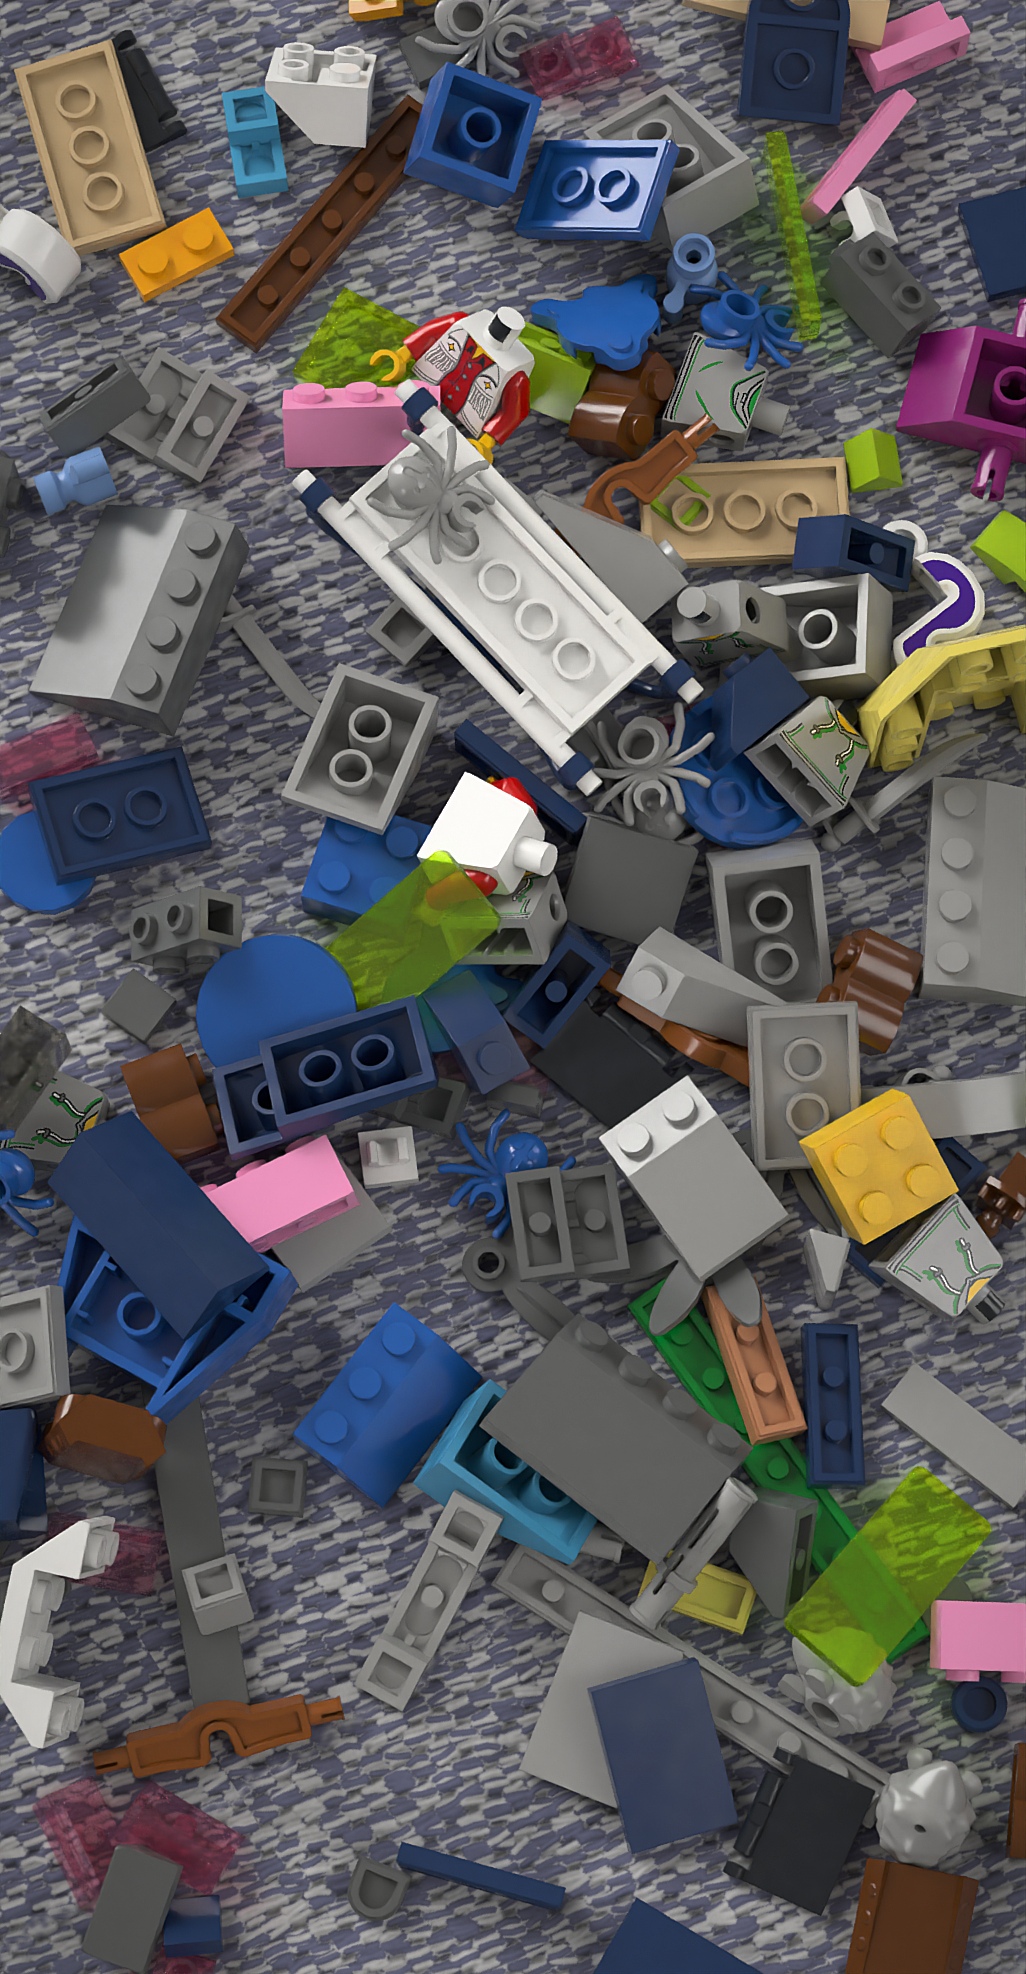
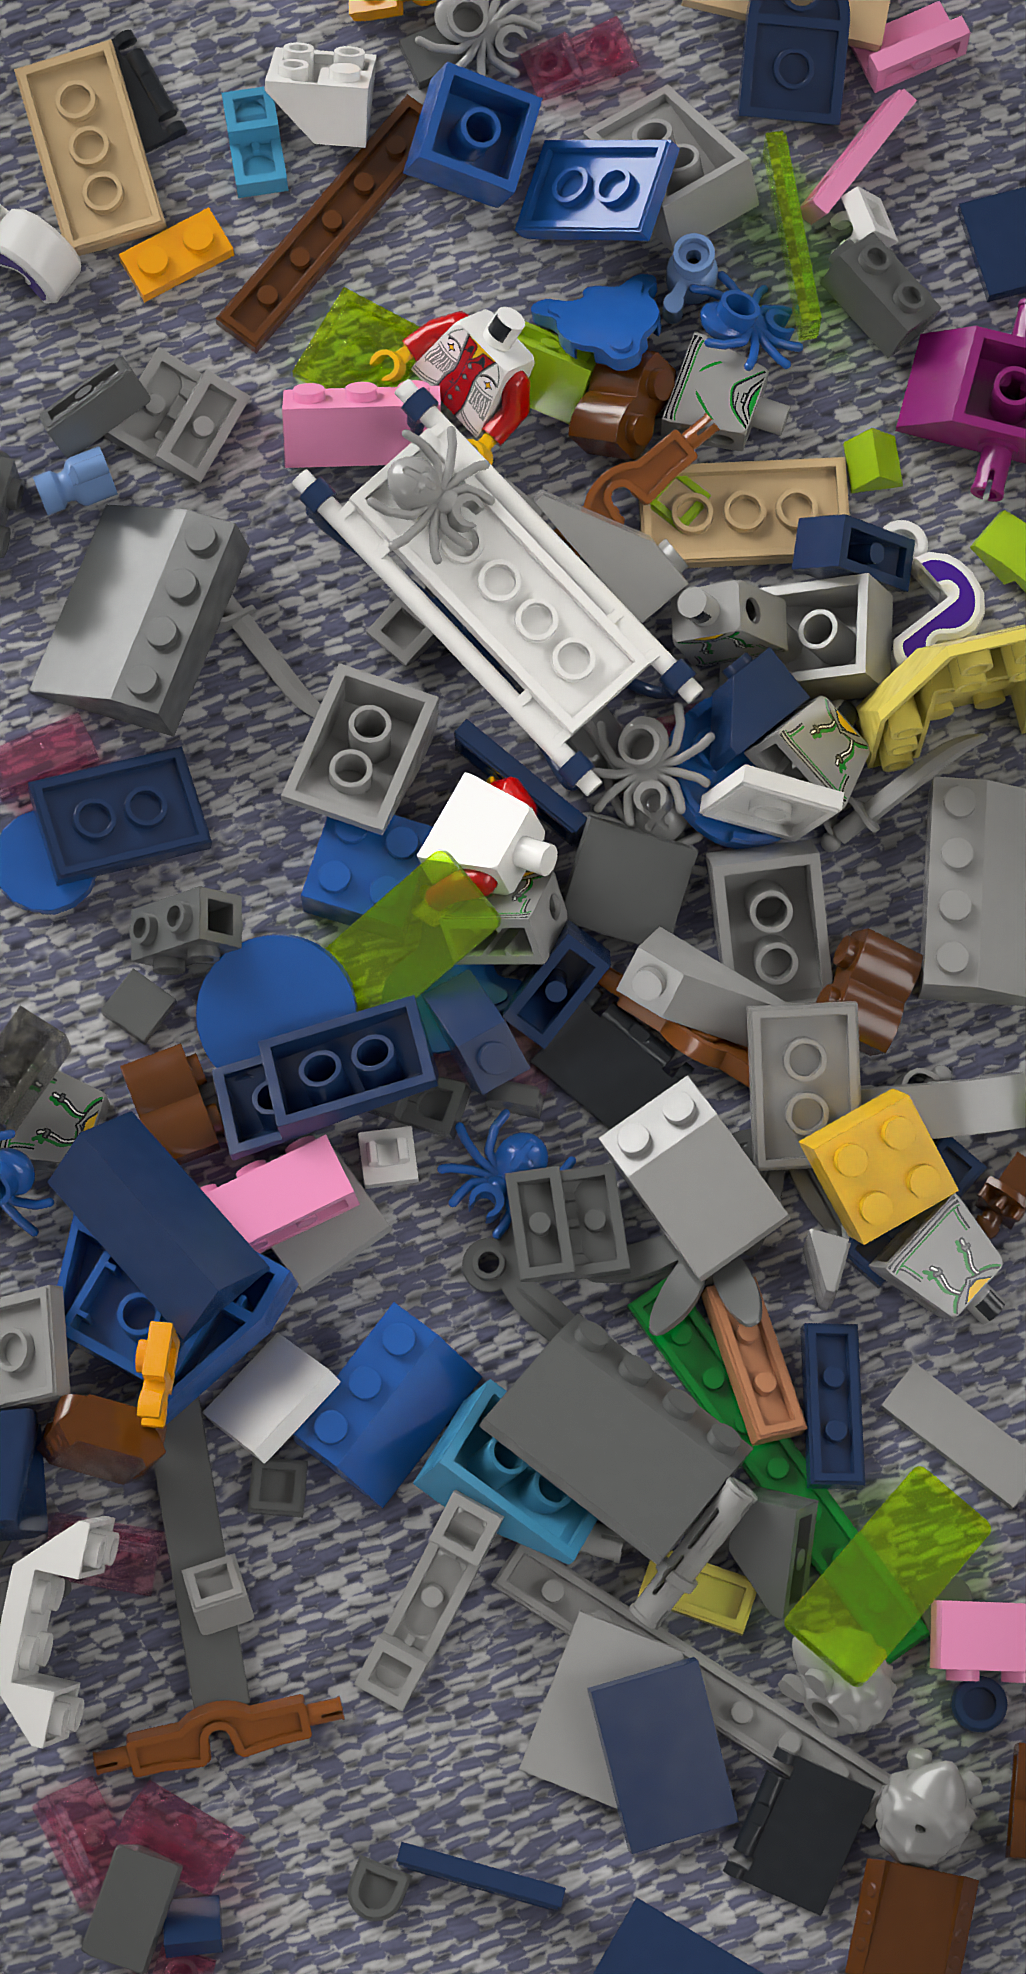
(157, 1362): none -> light orange plate
(271, 1397): none -> white tile
(771, 803): none -> white tile

